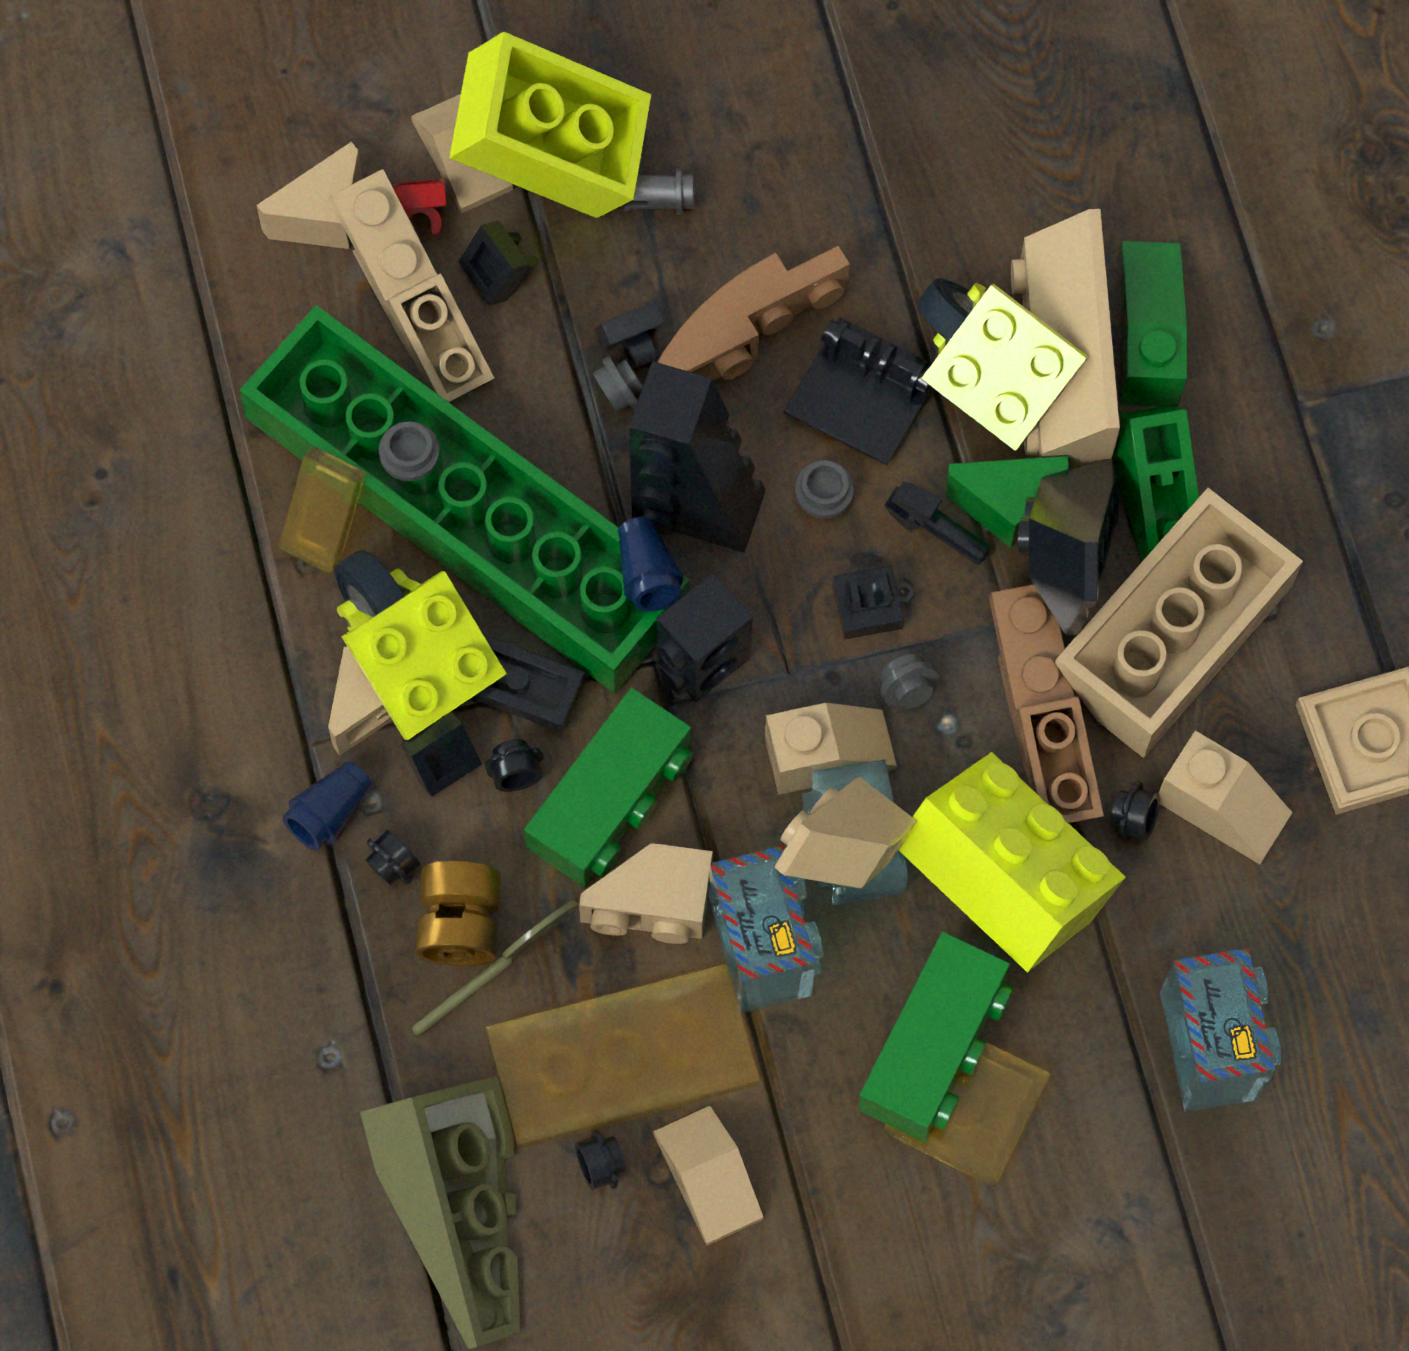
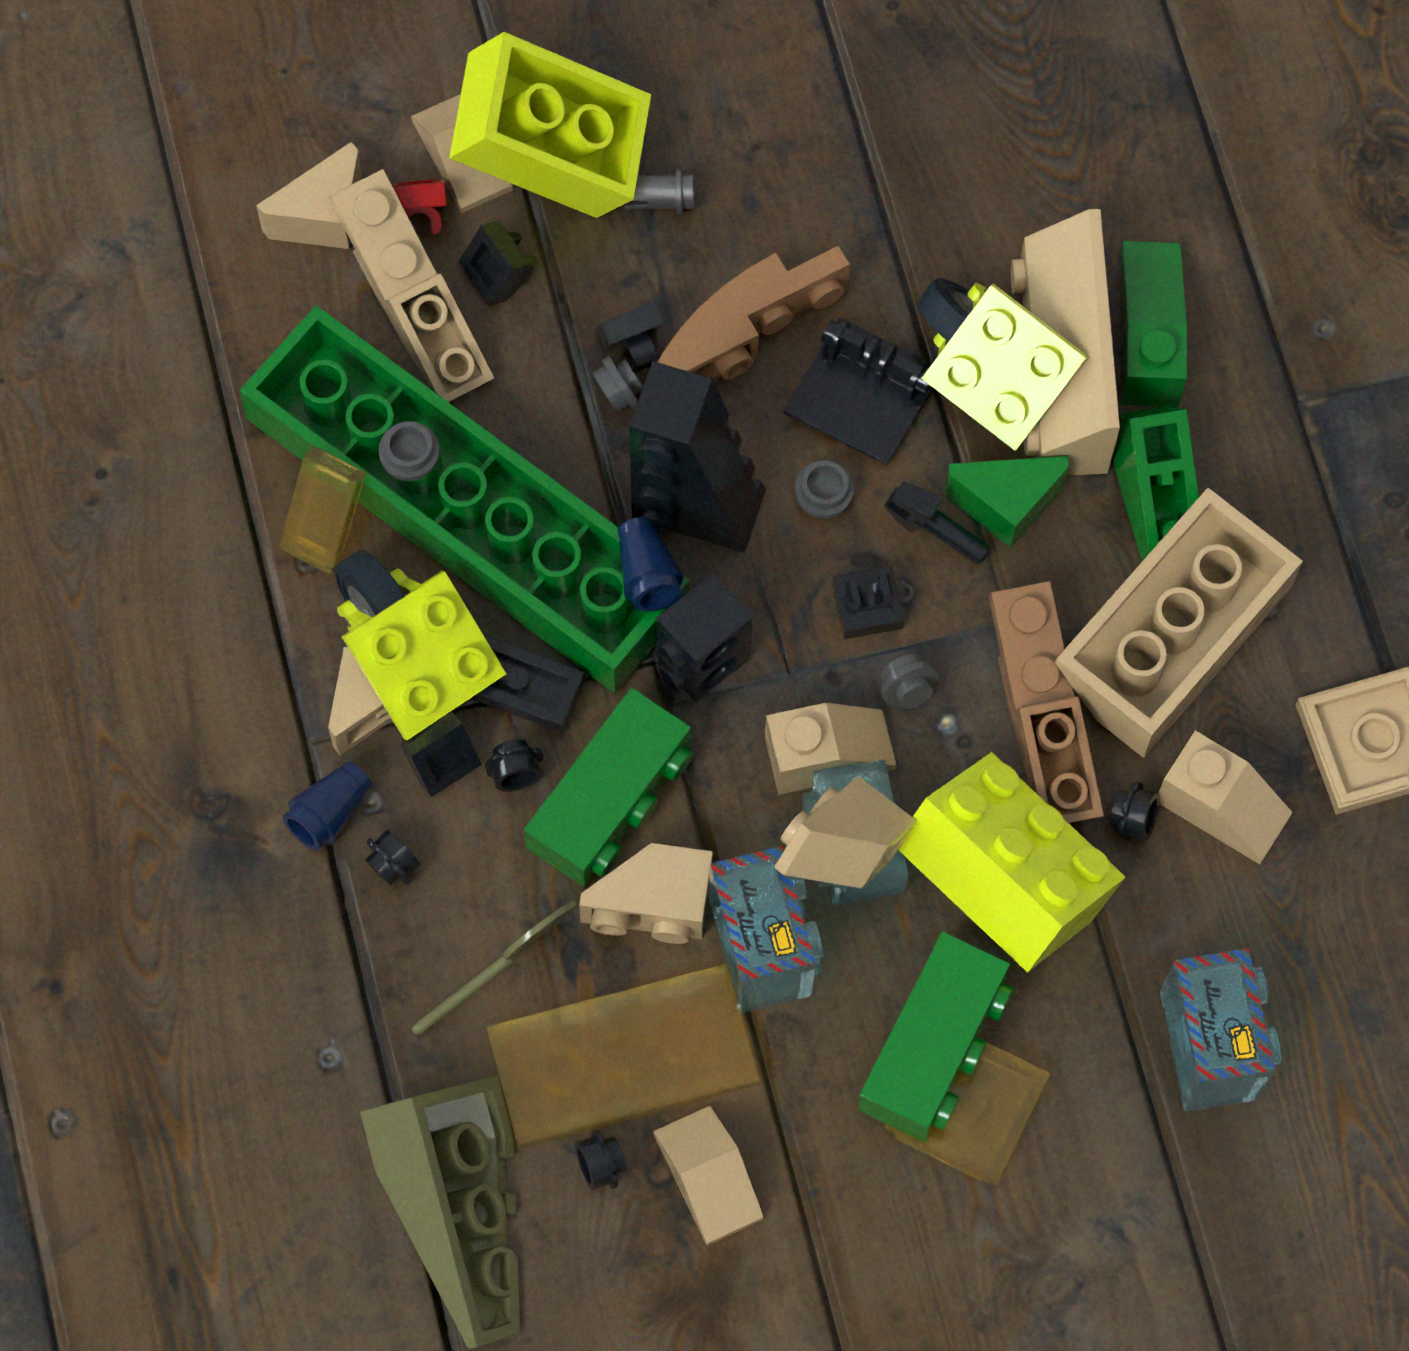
(458, 919): pearl gold wheel -> none
(1070, 537): black wedge -> none

